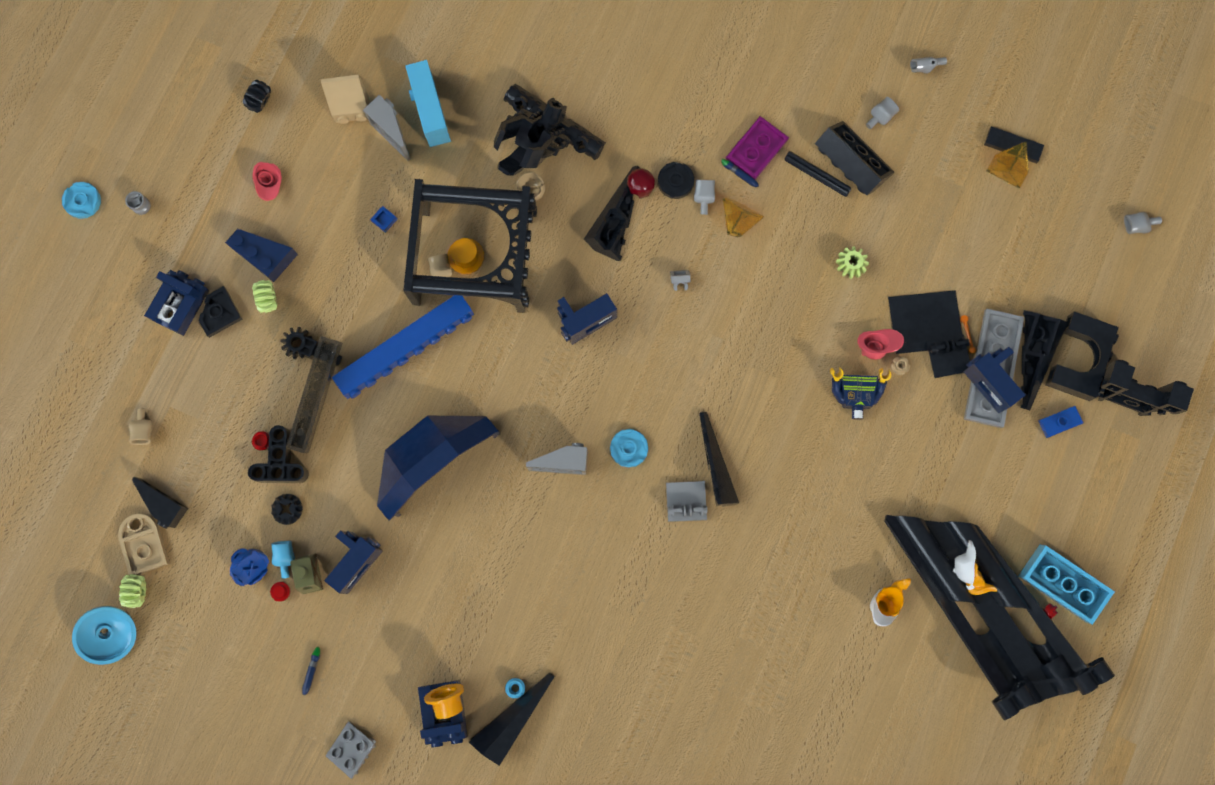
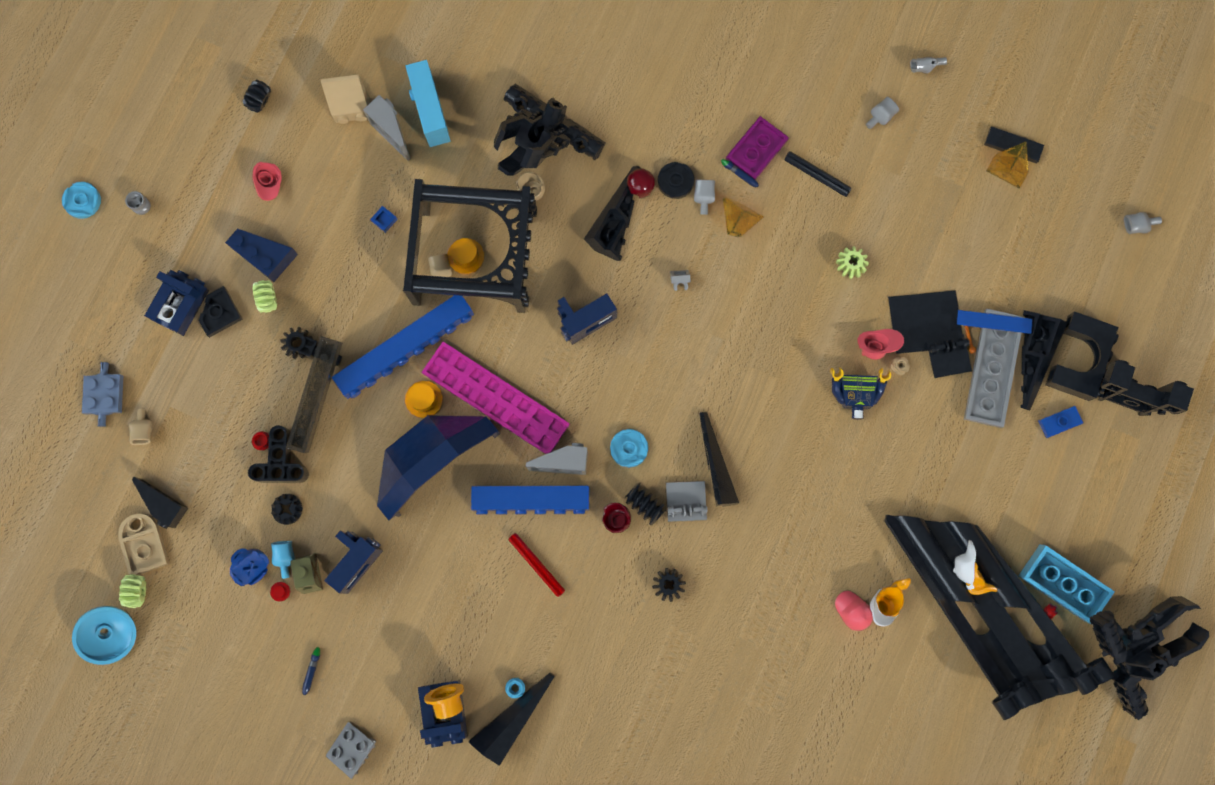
(102, 394): none -> sand blue plate
(423, 399): none -> light orange piece
(495, 398): none -> dark pink plate
(529, 499): none -> blue brick
(536, 564): none -> red axle
(616, 517): none -> dark red hair
(645, 504): none -> black piece
(668, 591): none -> black gear
(853, 611): none -> coral piece
(854, 157): black slope -> none
(993, 380): dark blue brick -> none
(994, 321): none -> blue sticker
(1138, 651): none -> black piece

